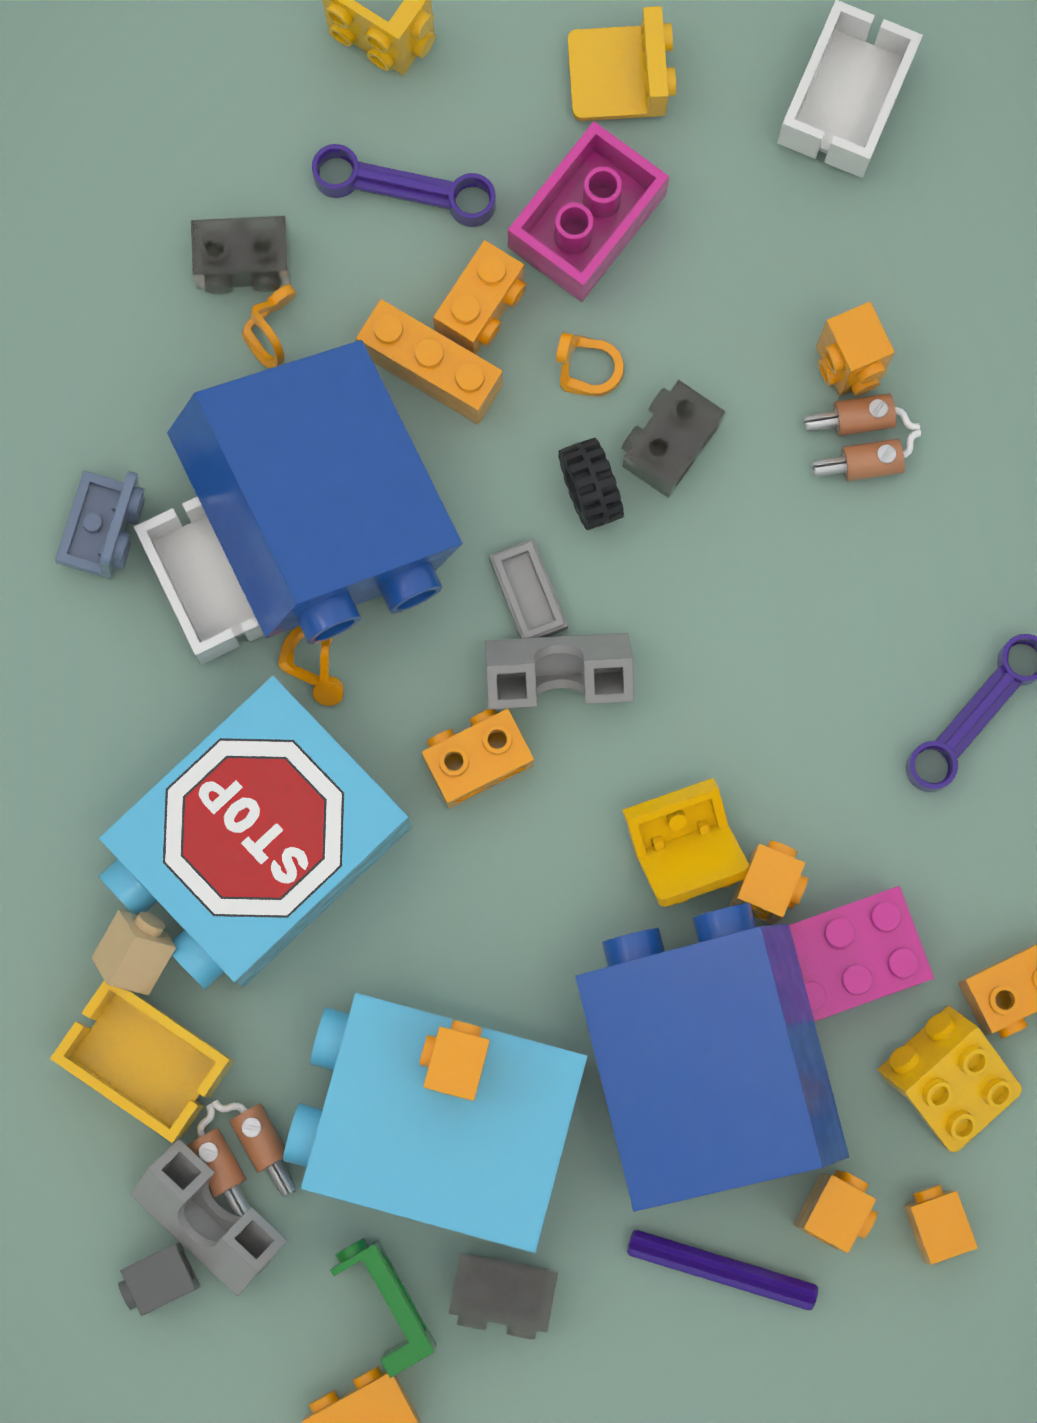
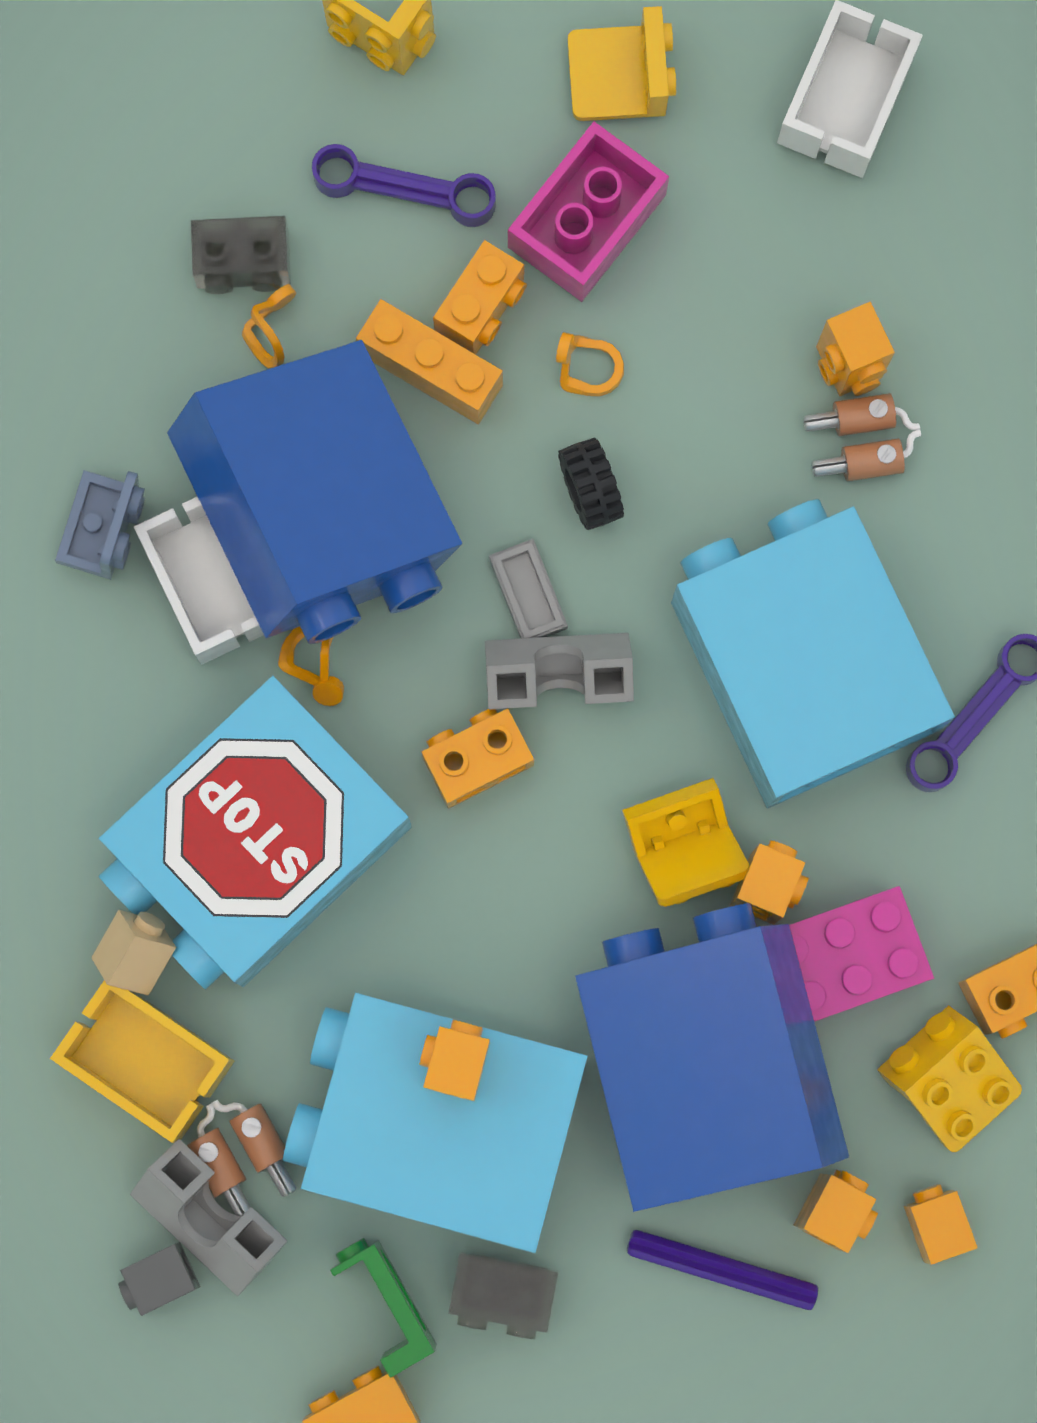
(672, 437): clear smoke brick -> none
(808, 651): none -> medium azure brick

